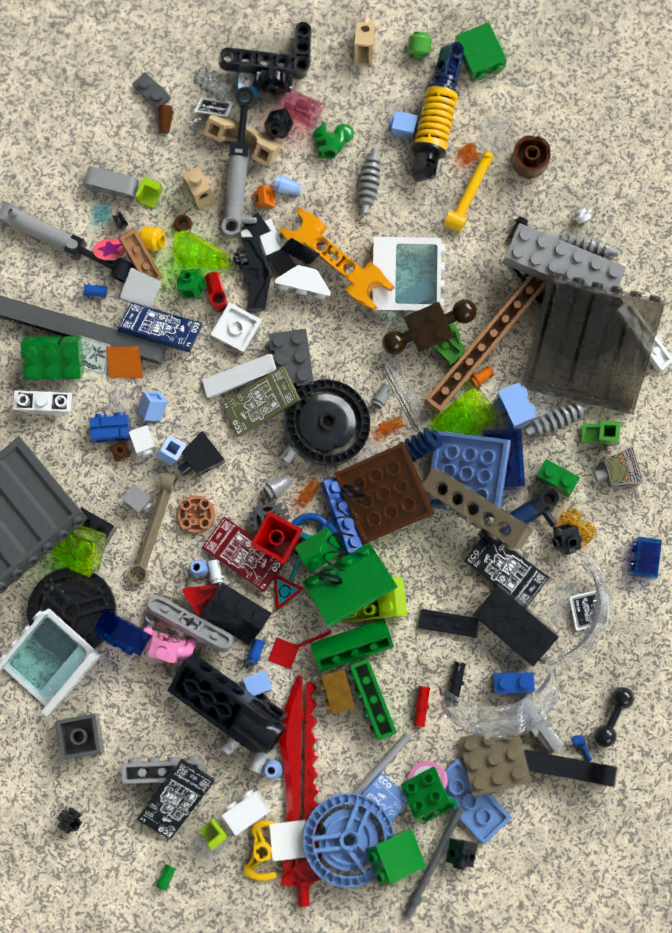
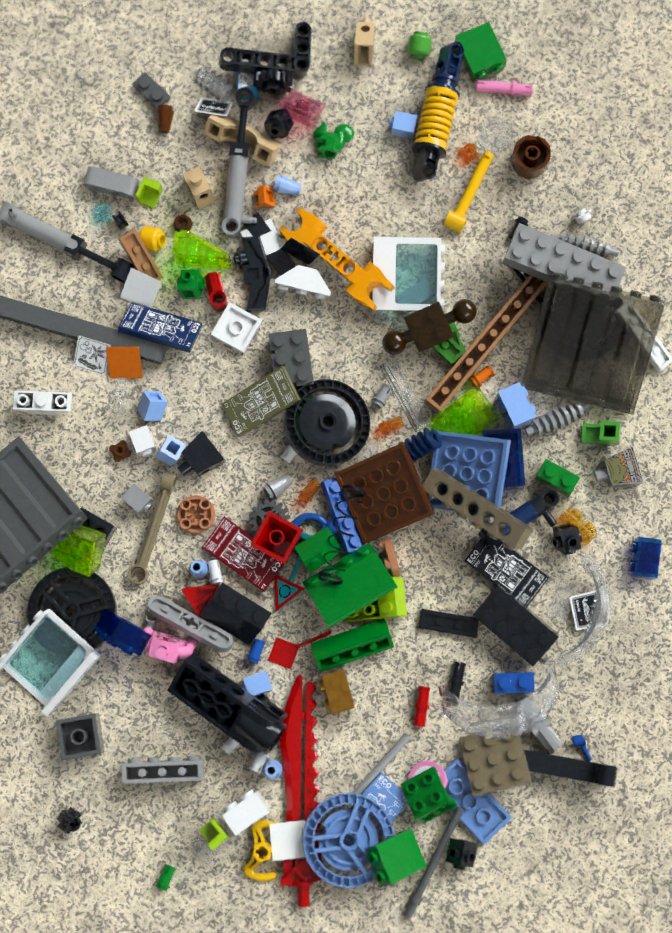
(52, 361): green piece -> none
(95, 290): blue pin -> none
(108, 249): coral sticker -> none
(110, 428): blue brick -> none
(175, 799): black tile -> none
(196, 119): clear pin -> none
(239, 376): white tile -> none
(369, 181): light grey piece -> none
(375, 705): green brick -> none
(390, 558): none -> nougat tile
(504, 88): none -> bright pink pin
(605, 734): black piece -> none

